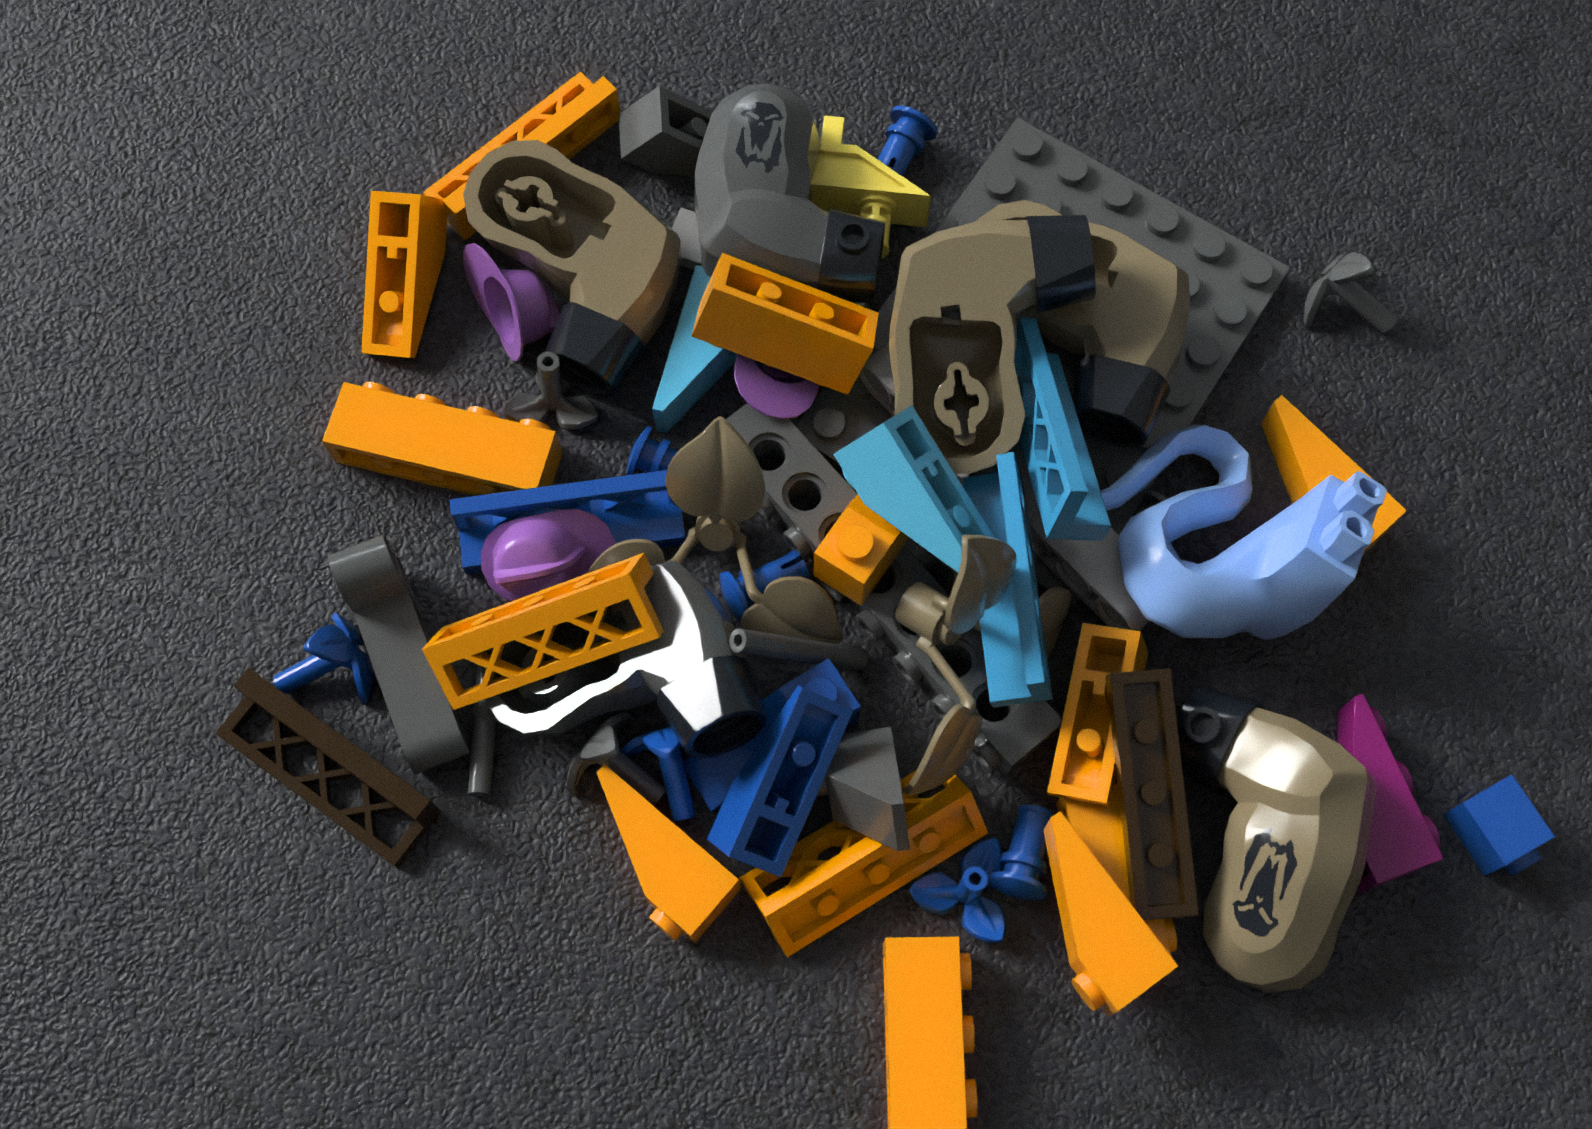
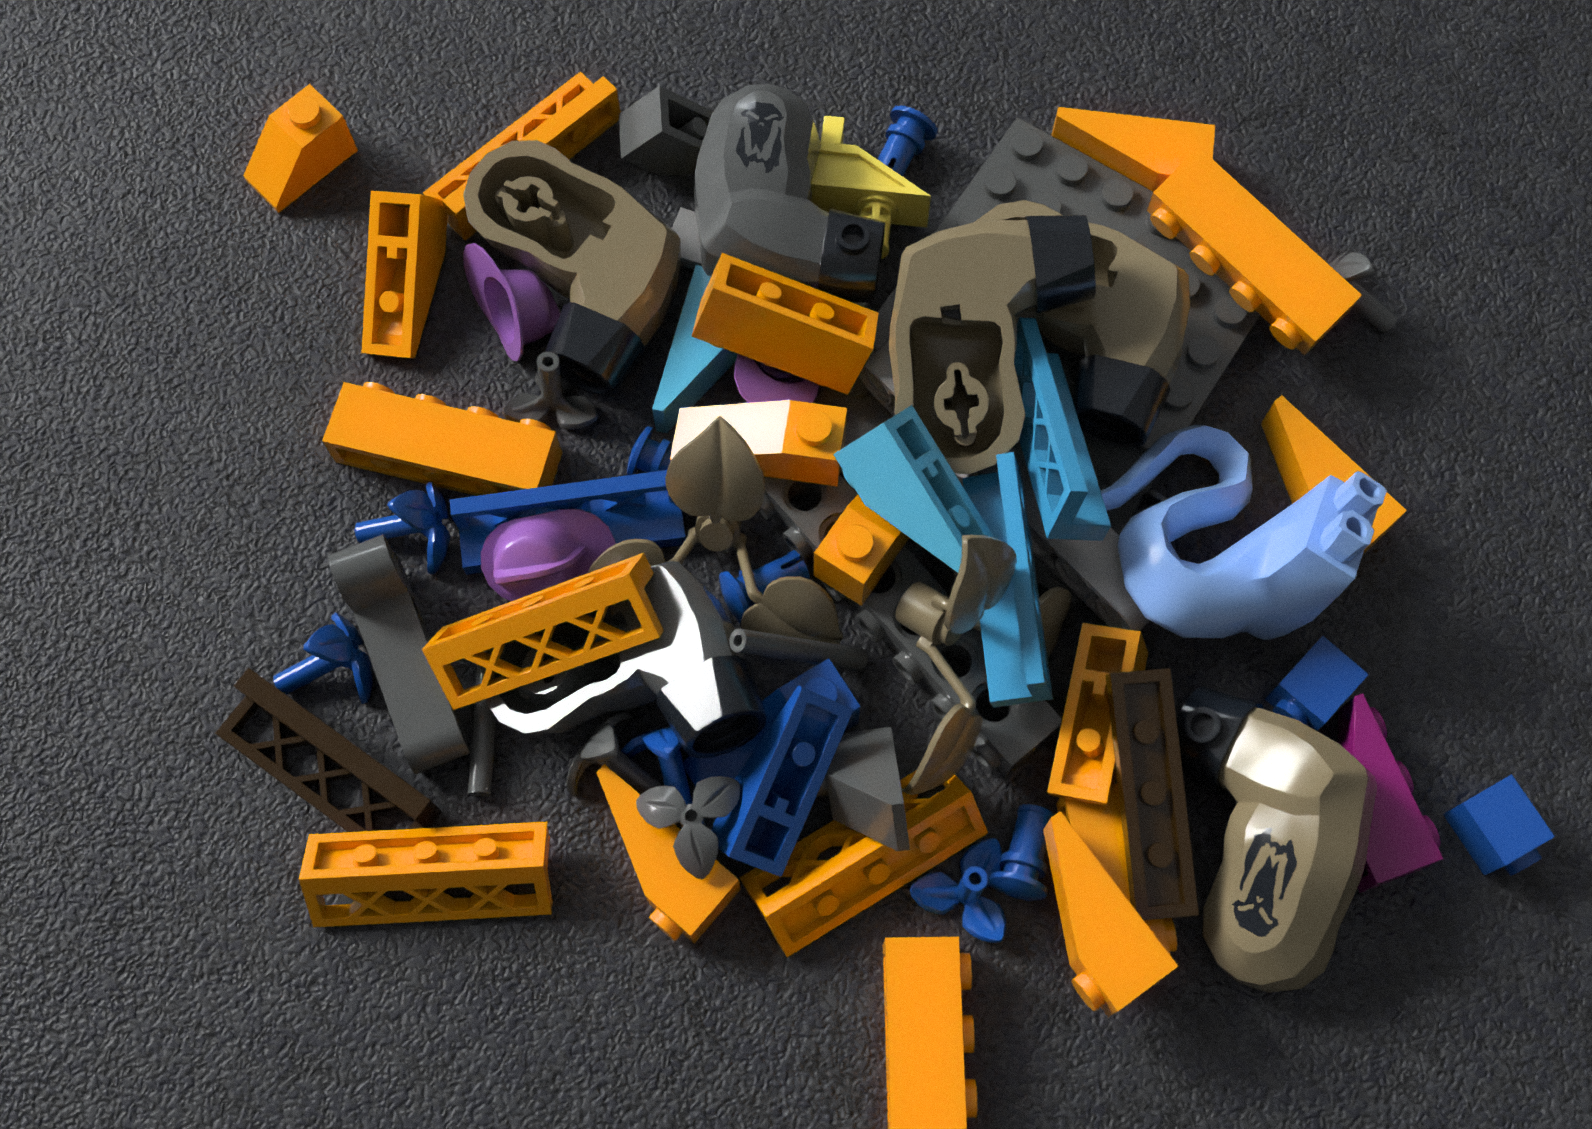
(298, 148): none -> light orange slope
(414, 514): none -> blue plant
(424, 866): none -> light orange fence
(695, 843): none -> dark grey plant
(786, 436): none -> light orange slope
(1133, 145): none -> light orange slope
(1251, 252): none -> light orange brick
(1317, 685): none -> blue brick

